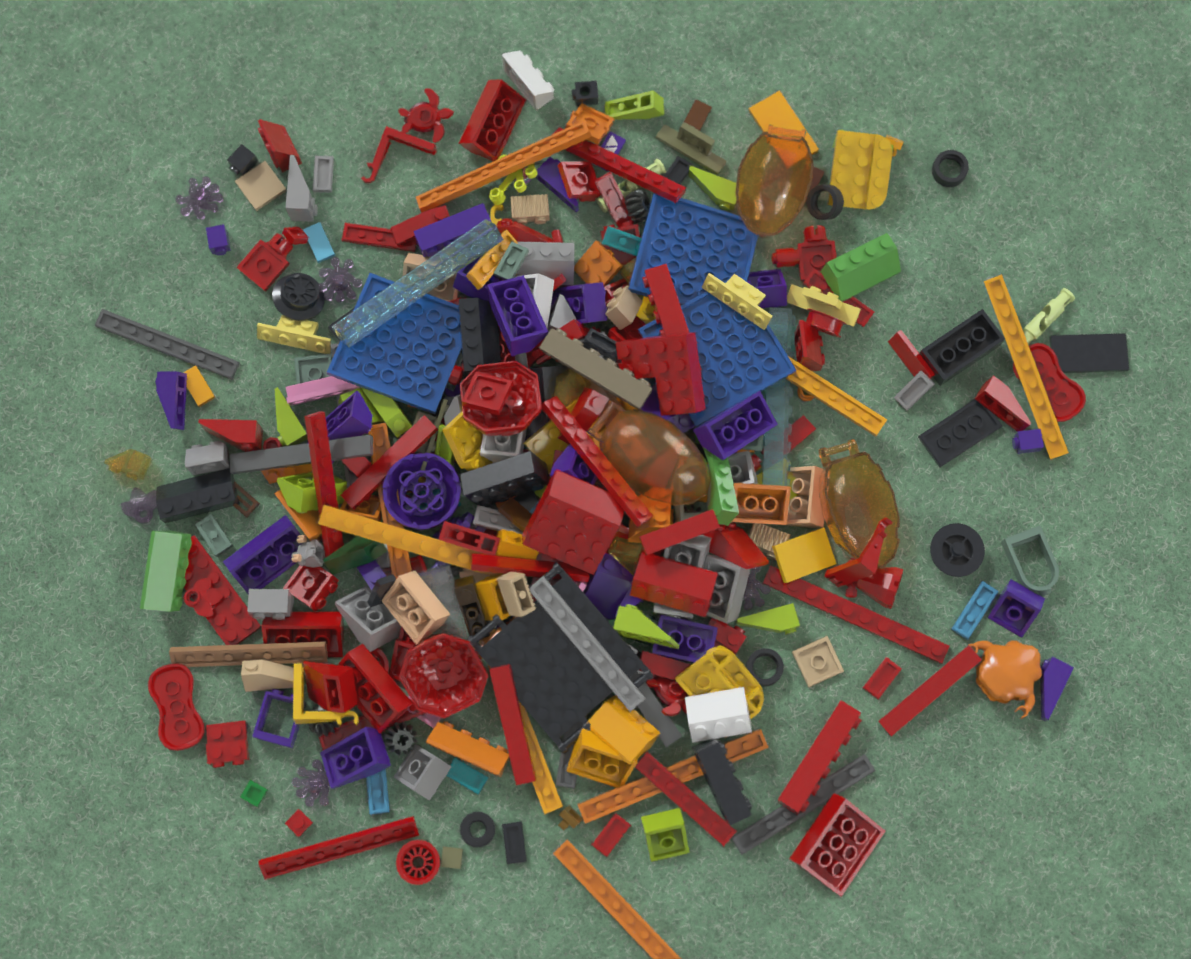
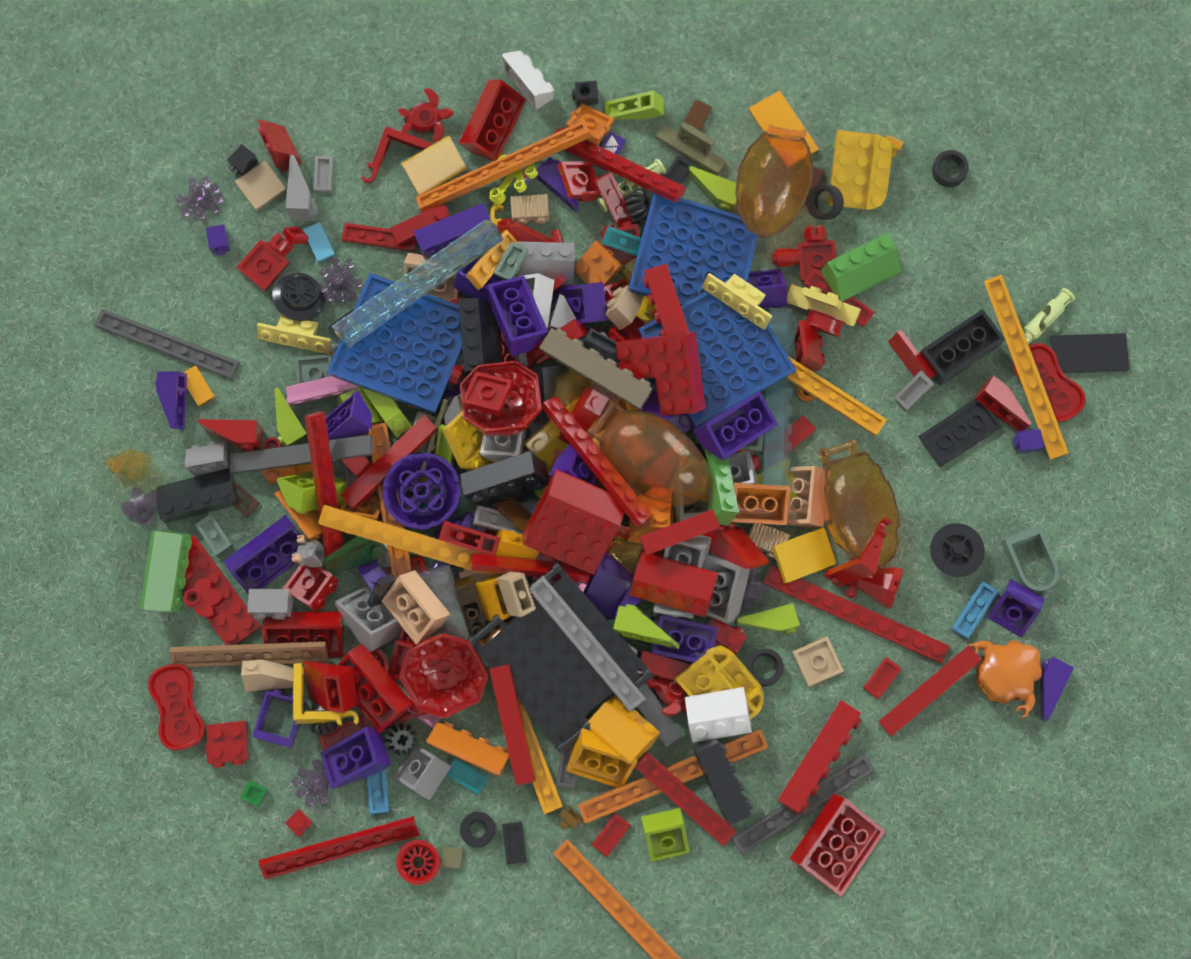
(434, 165): none -> yellow tile

